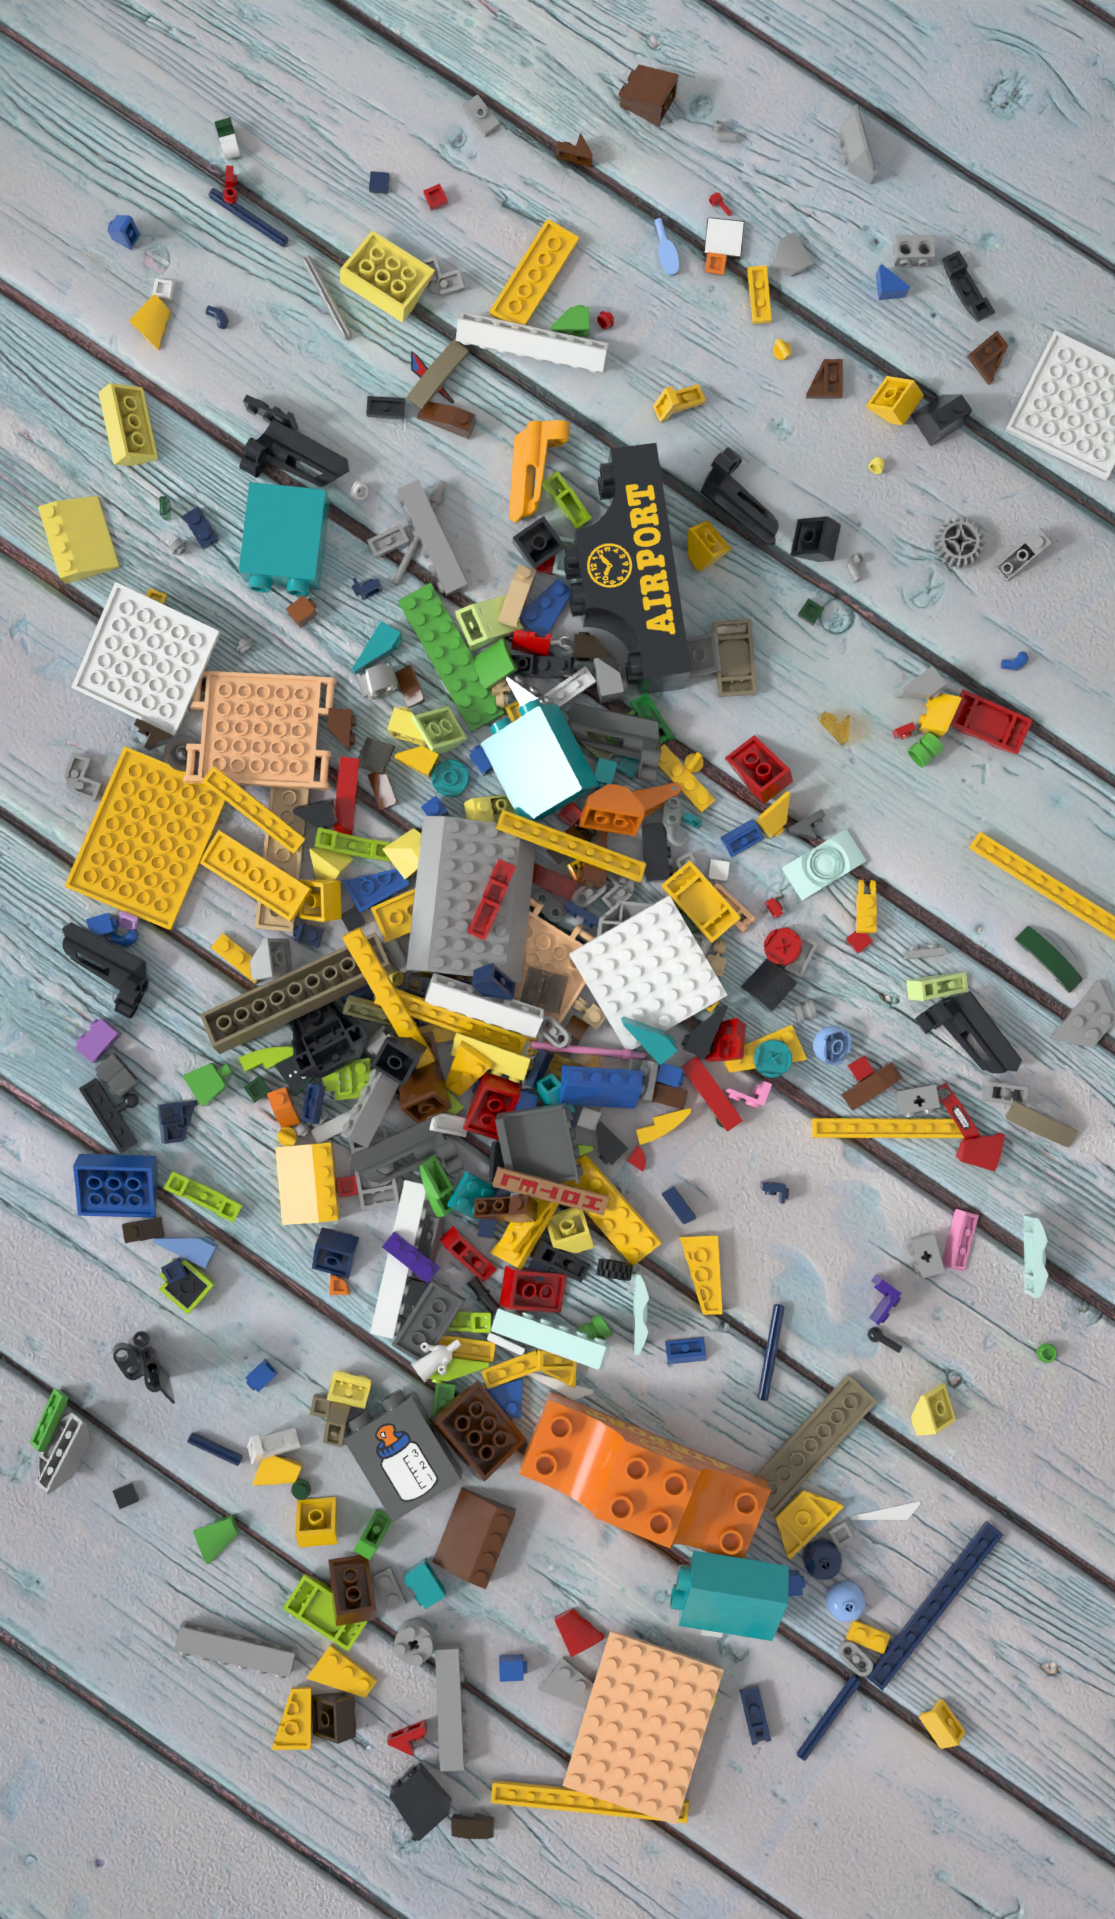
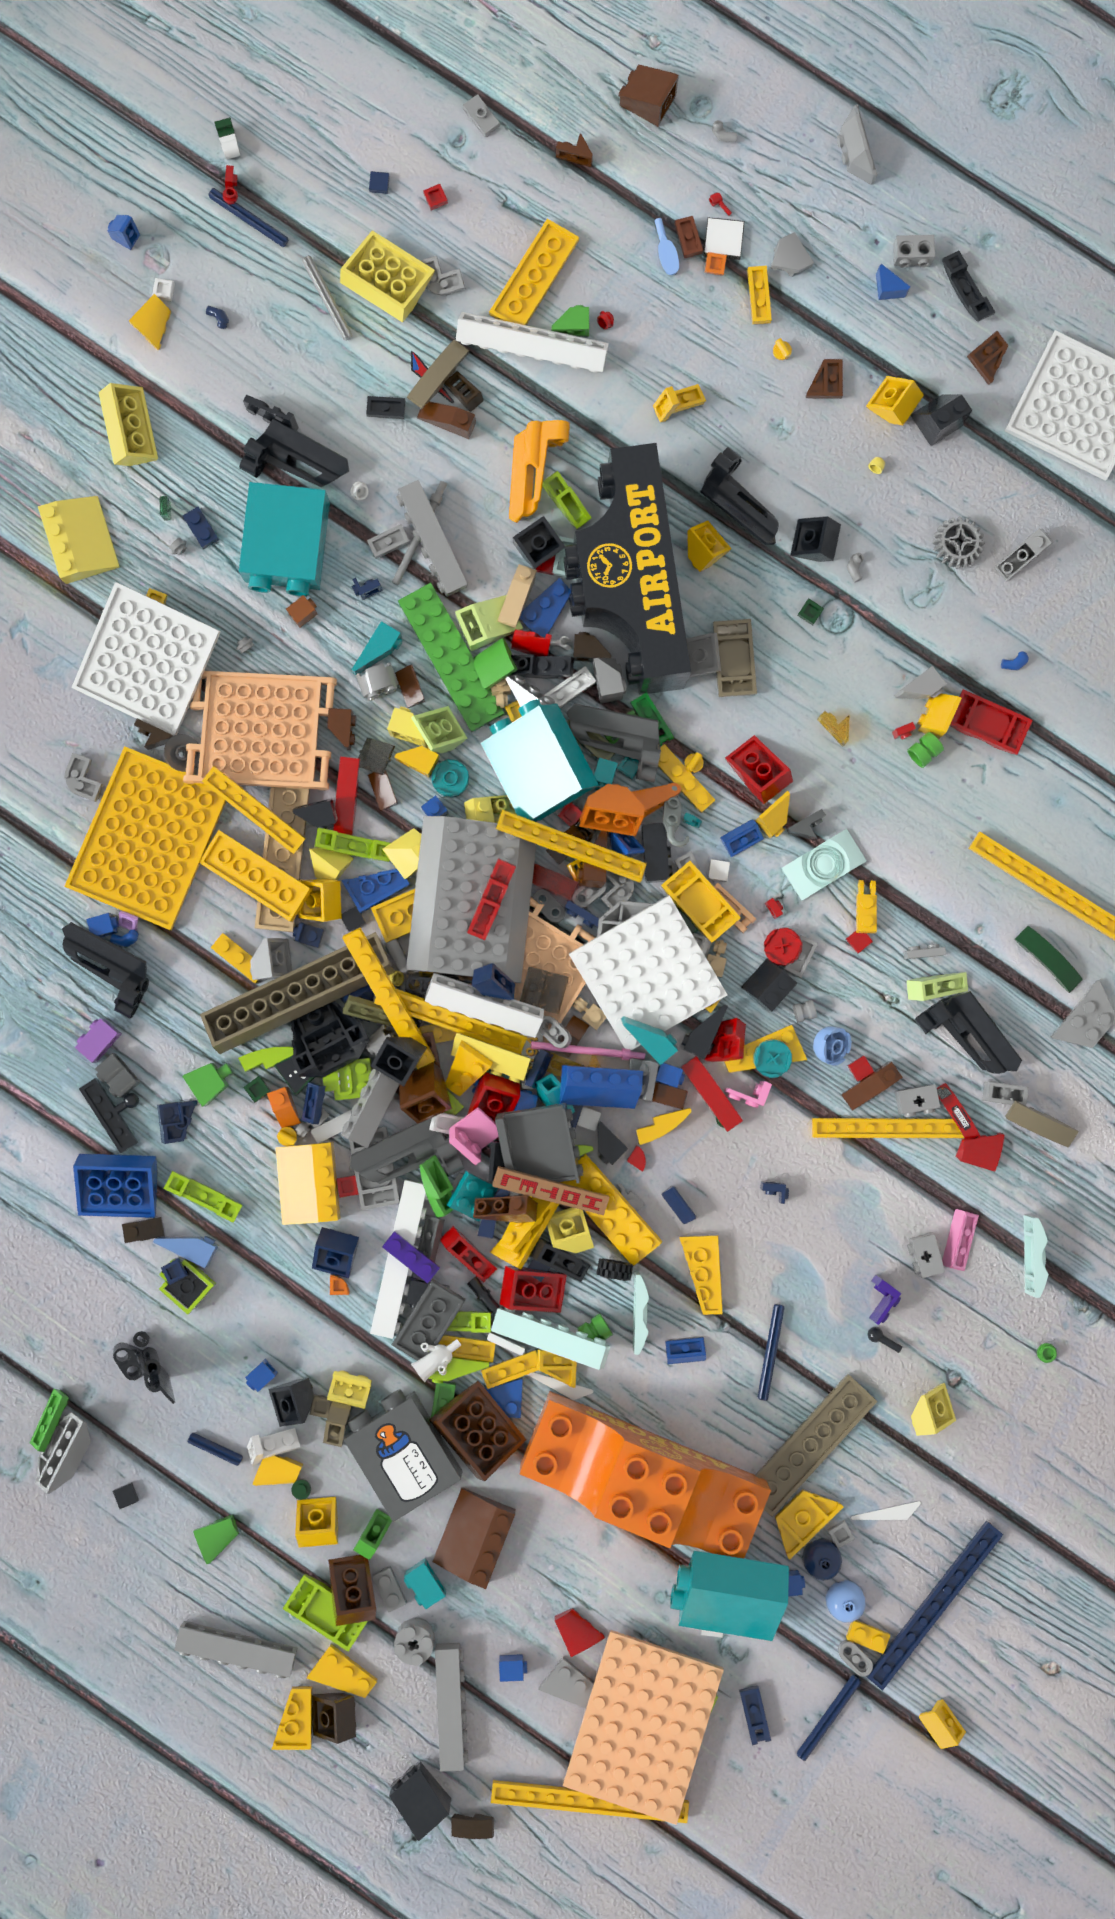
(292, 1401): none -> black slope
(403, 1738): red slope -> none
(472, 399): none -> dark brown slope
(473, 1134): none -> bright pink bracket
(480, 760): blue brick -> none
(625, 844): none -> blue slope
(688, 237): none -> copper plate

